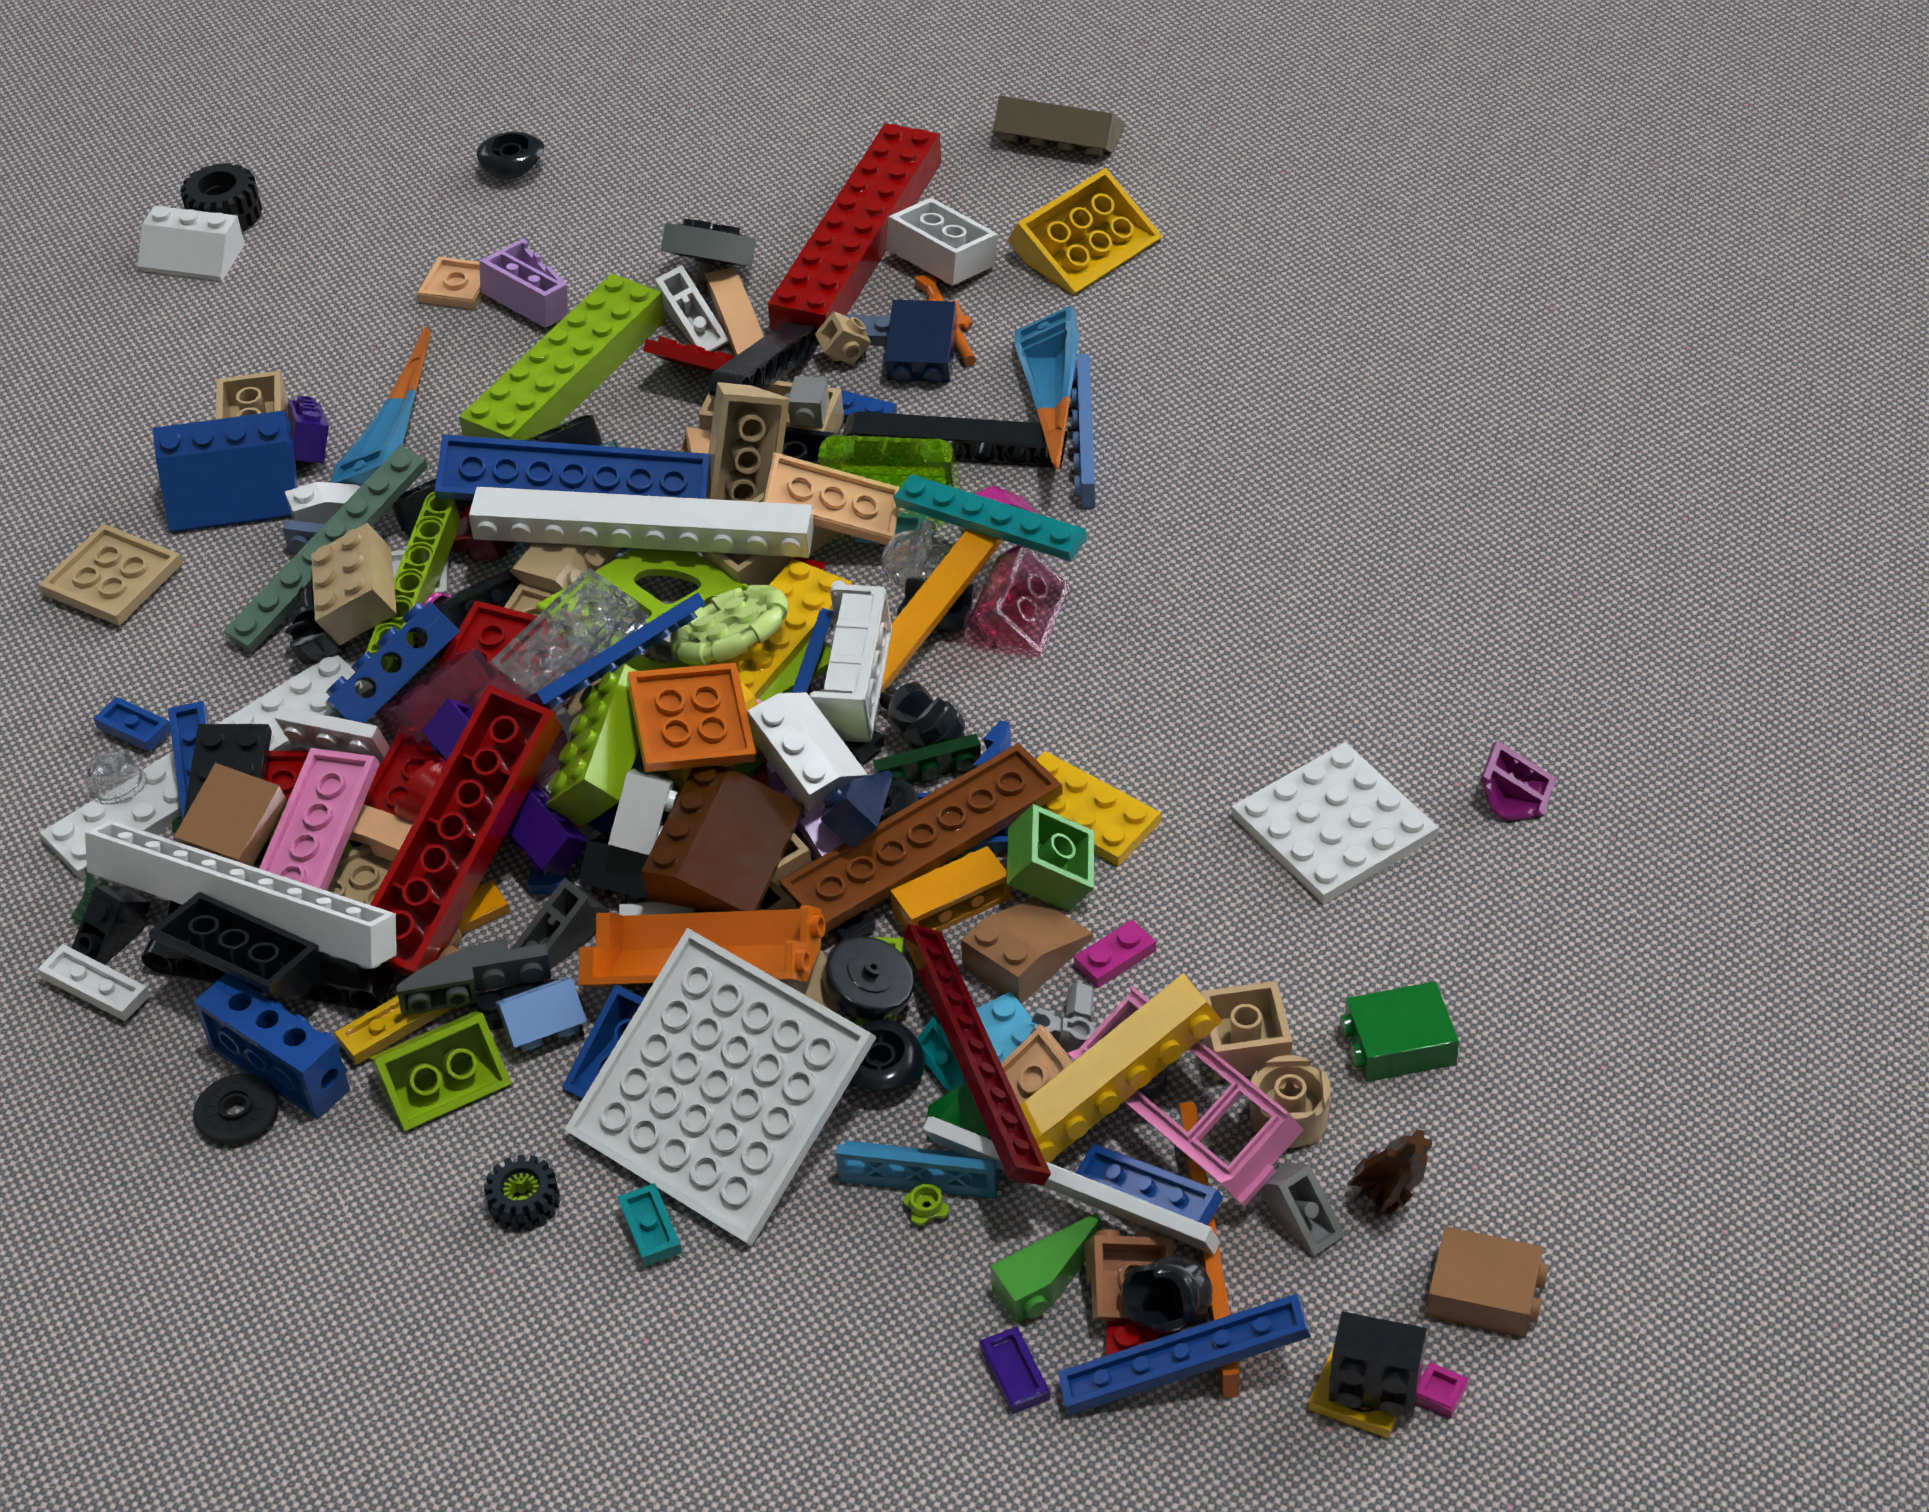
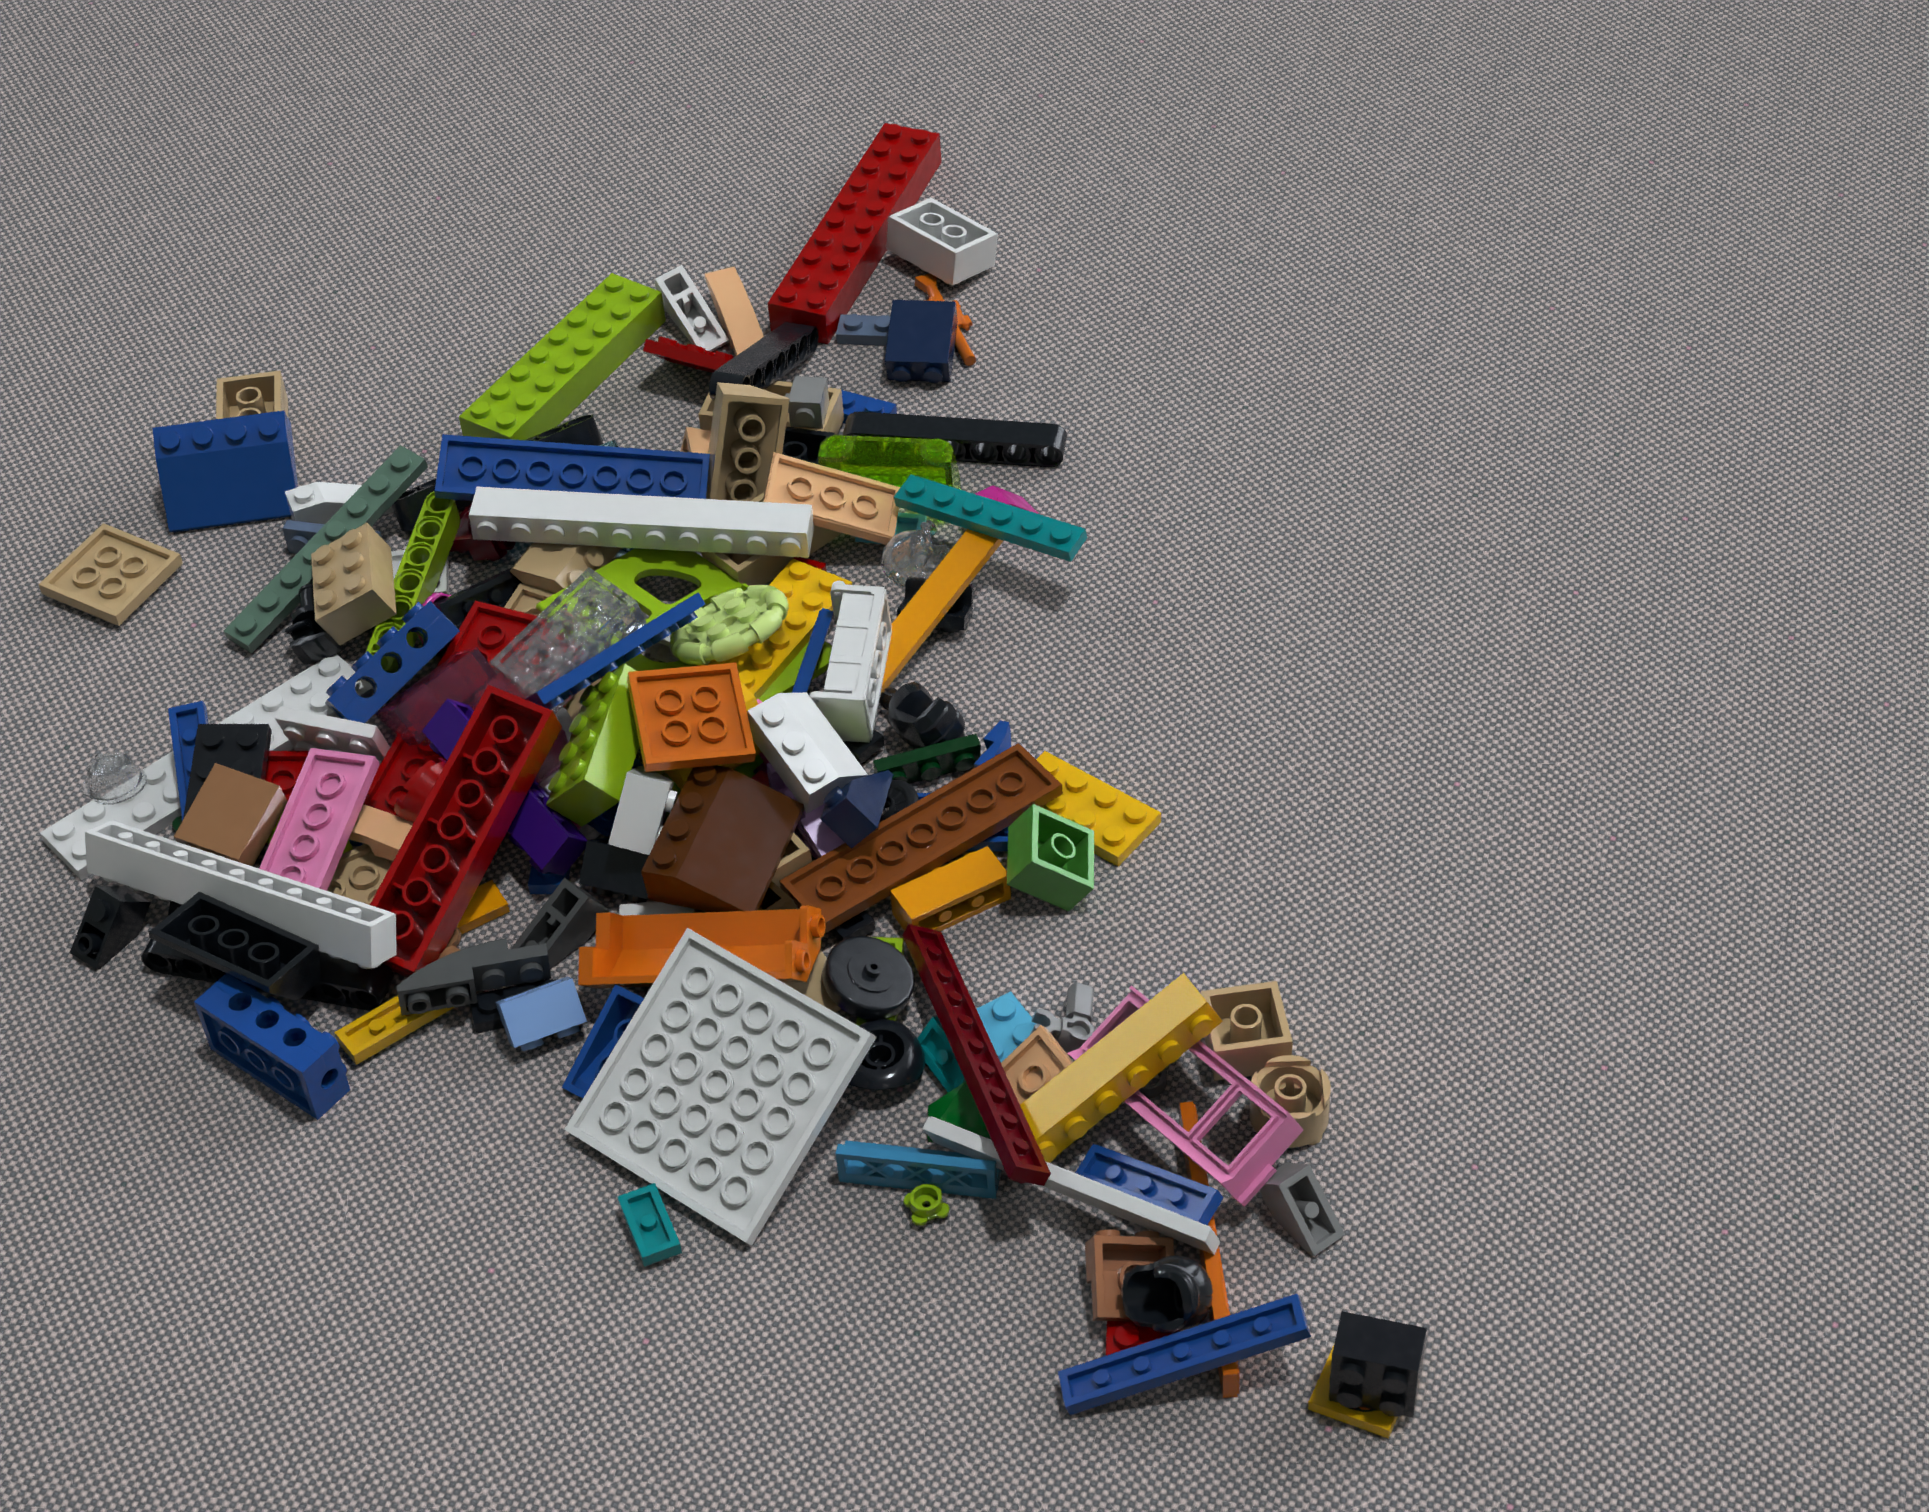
(79, 911): clear green bar -> none
(93, 982): white plate -> none
(132, 724): blue plate -> none
(189, 243): white slope -> none
(223, 190): black tyre -> none
(226, 1128): black wheel -> none
(308, 429): dark purple slope -> none
(389, 425): dark azure plate -> none
(440, 1070): lime slope -> none
(452, 284): light nougat tile -> none
(509, 154): black hat -> none
(519, 1178): black bush -> none
(524, 284): lavender wedge -> none
(708, 246): light grey wheel -> none
(843, 338): tan brick -> none
(1014, 1370): dark purple tile -> none
(1019, 603): clear pink slope -> none
(1022, 947): medium nougat slope -> none
(1040, 1273): bright green slope -> none
(1048, 360): dark azure plate -> none
(1057, 125): dark tan slope -> none
(1084, 233): yellow slope -> none
(1084, 437): medium blue plate -> none
(1114, 953): dark pink plate -> none
(1334, 822): white plate -> none
(1392, 1173): reddish brown piece -> none
(1400, 1031): green brick -> none
(1441, 1390): dark pink tile -> none
(1487, 1282): medium nougat brick -> none
(1515, 785): magenta slope -> none

